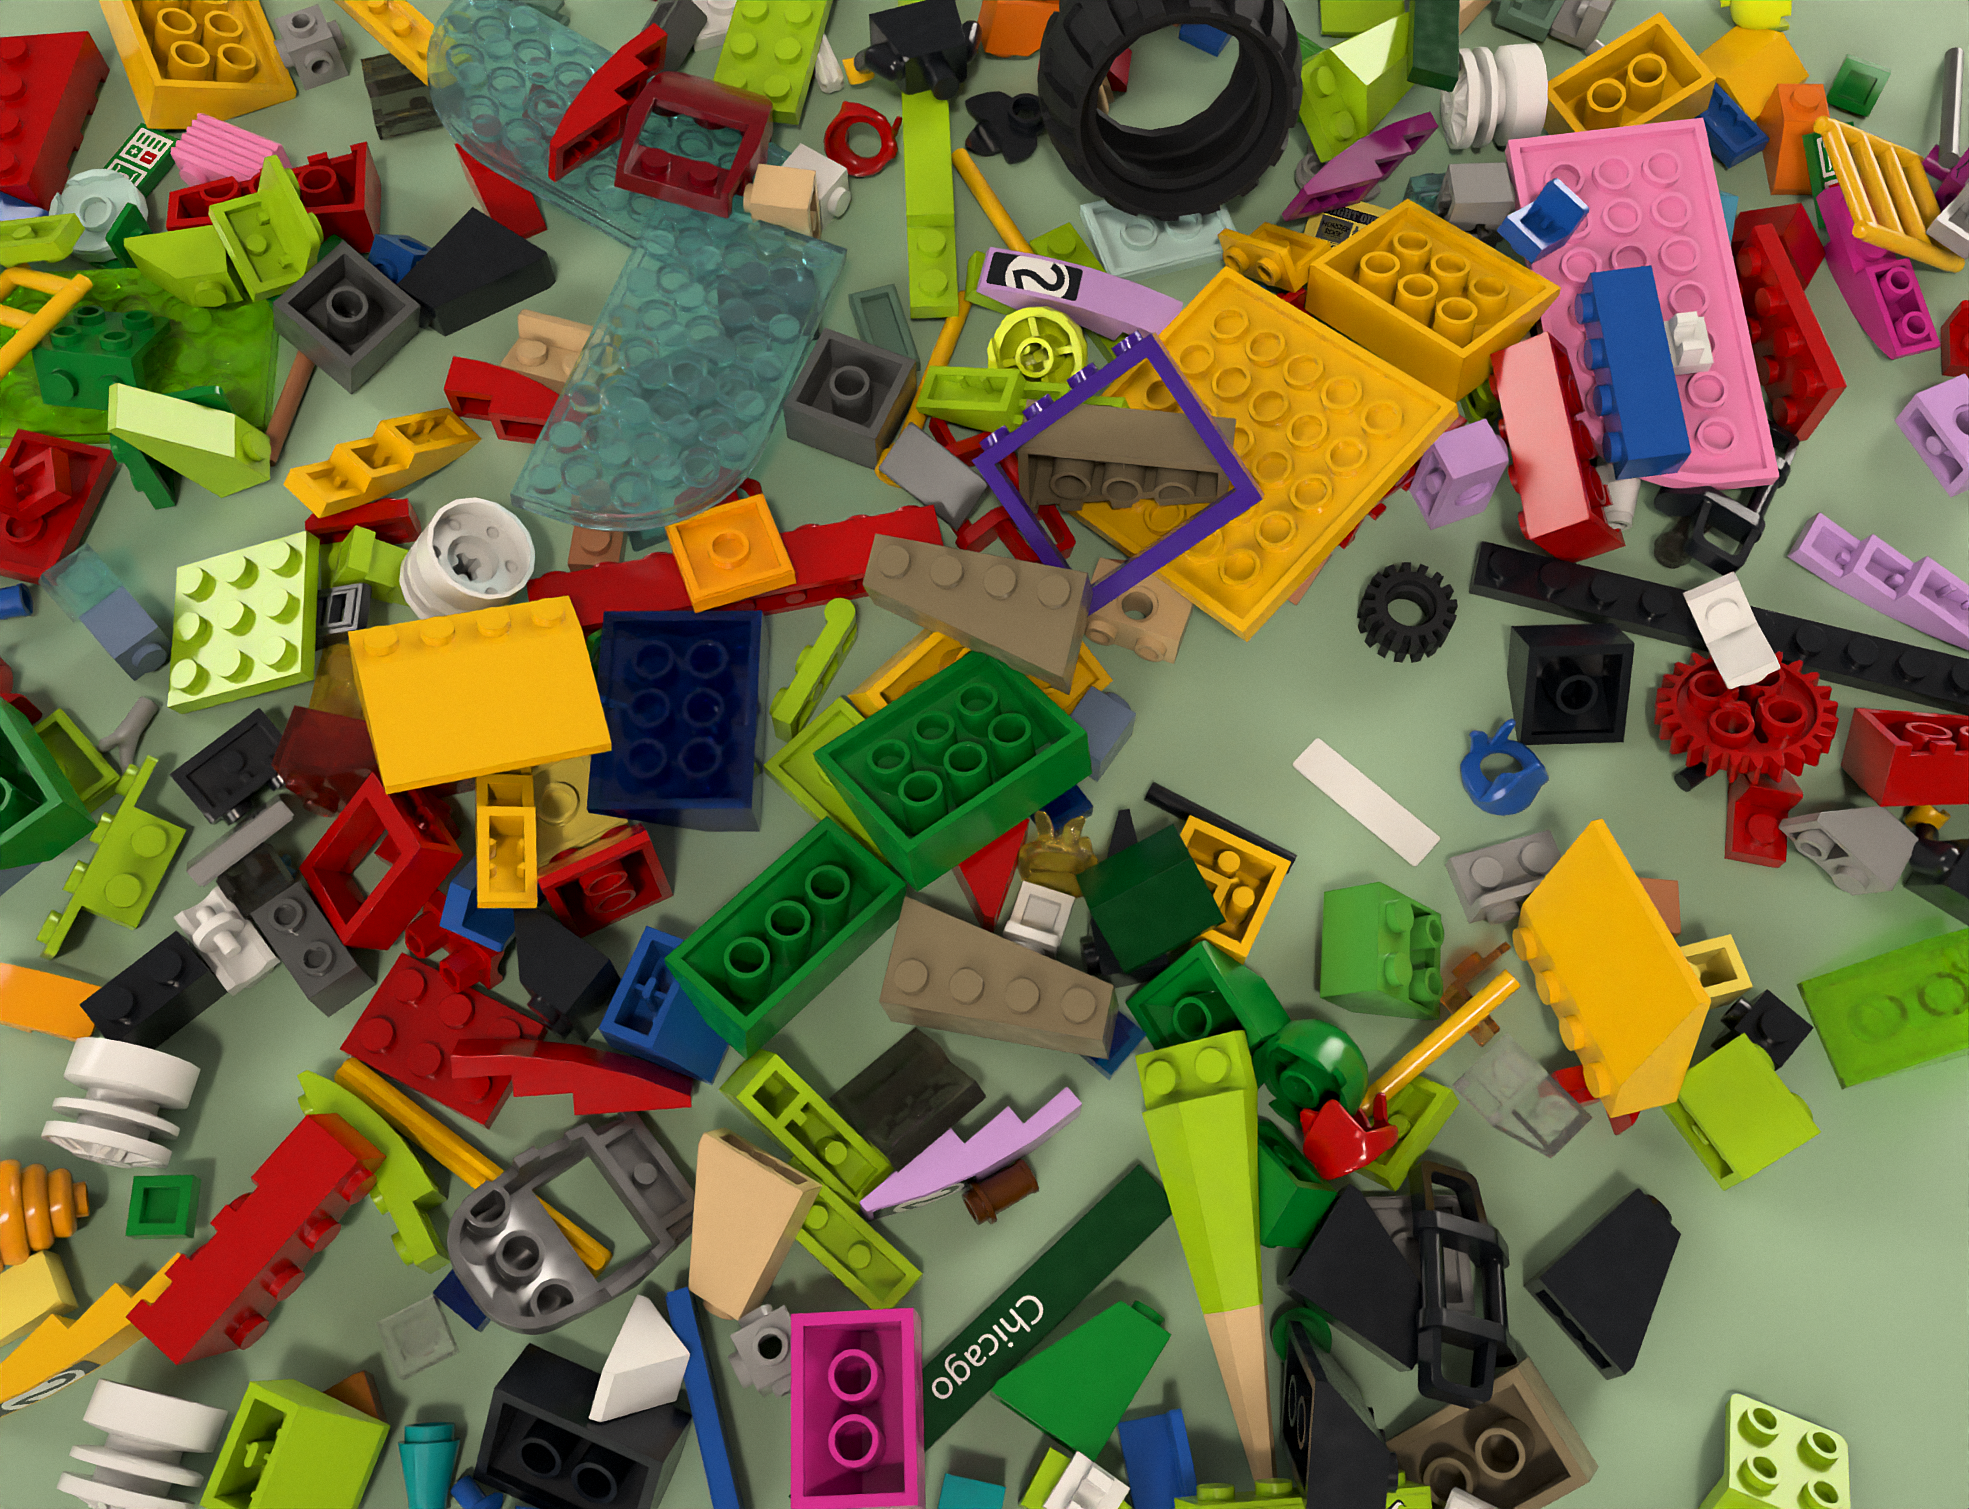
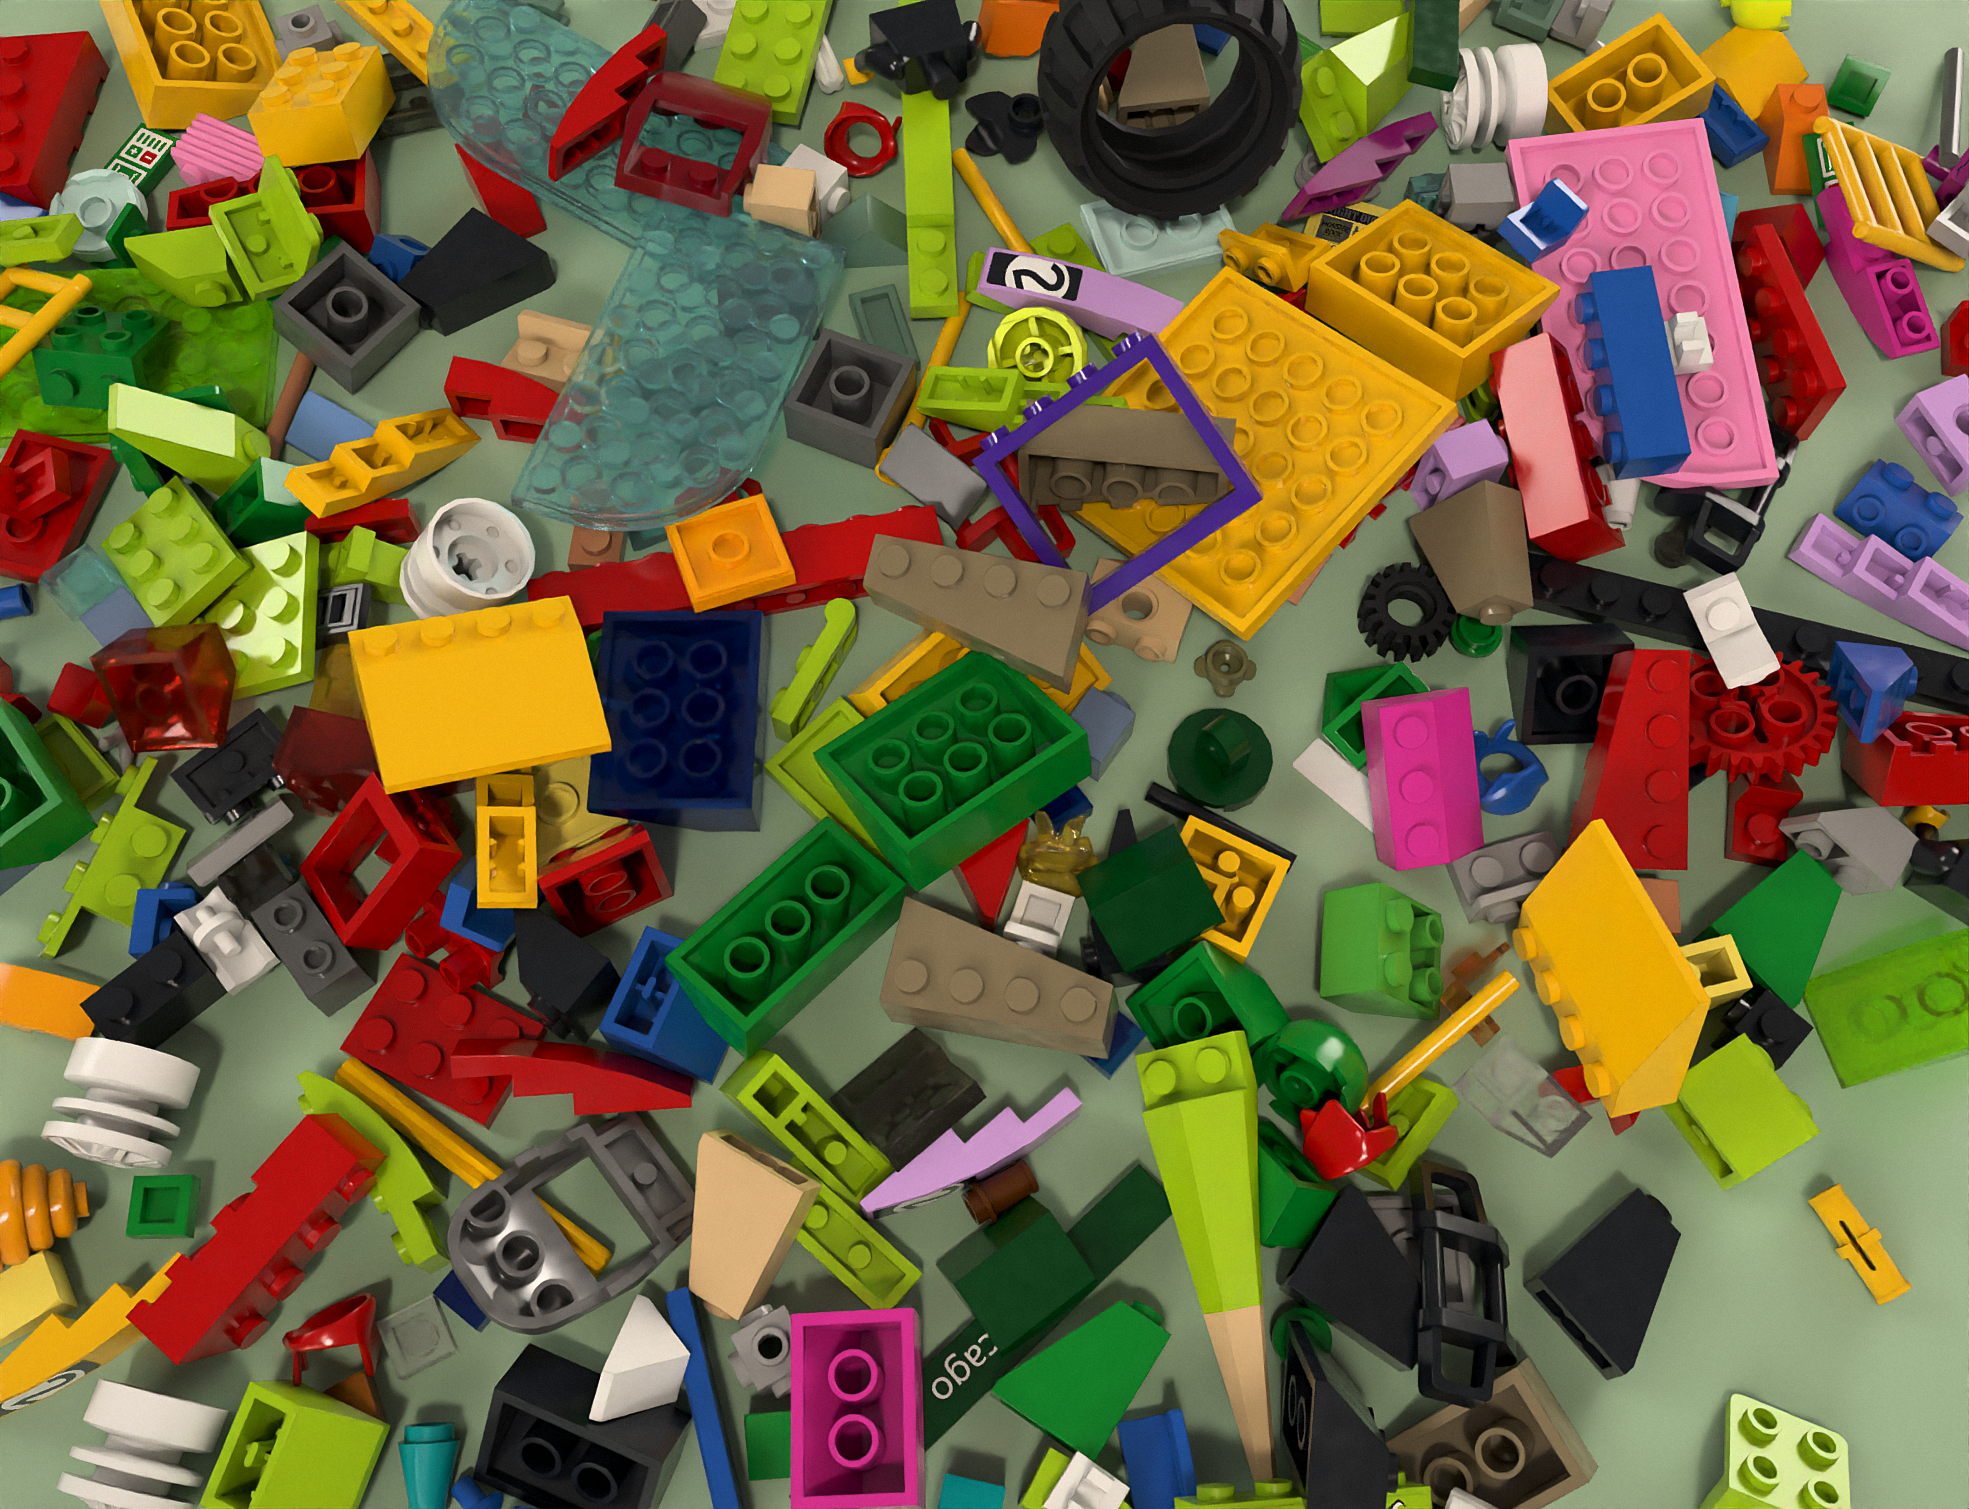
(79, 696): none -> red bracket
(155, 914): none -> blue bracket
(169, 686): none -> clear red slope
(174, 555): none -> lime plate
(260, 506): none -> green slope
(322, 425): none -> medium blue slope
(323, 105): none -> yellow brick
(337, 1326): none -> red piece
(768, 1445): none -> green slope
(870, 232): none -> sand green slope
(1017, 1273): none -> dark green slope
(1163, 80): none -> dark tan slope
(1219, 759): none -> dark green tile
(1228, 654): none -> olive plate
(1342, 707): none -> green slope
(1422, 778): none -> dark pink slope
(1475, 638): none -> green plate
(1479, 551): none -> dark tan slope
(1641, 760): none -> red wedge
(1781, 927): none -> green slope
(1870, 686): none -> blue slope
(1882, 1279): none -> yellow pin
(1900, 511): none -> blue bracket

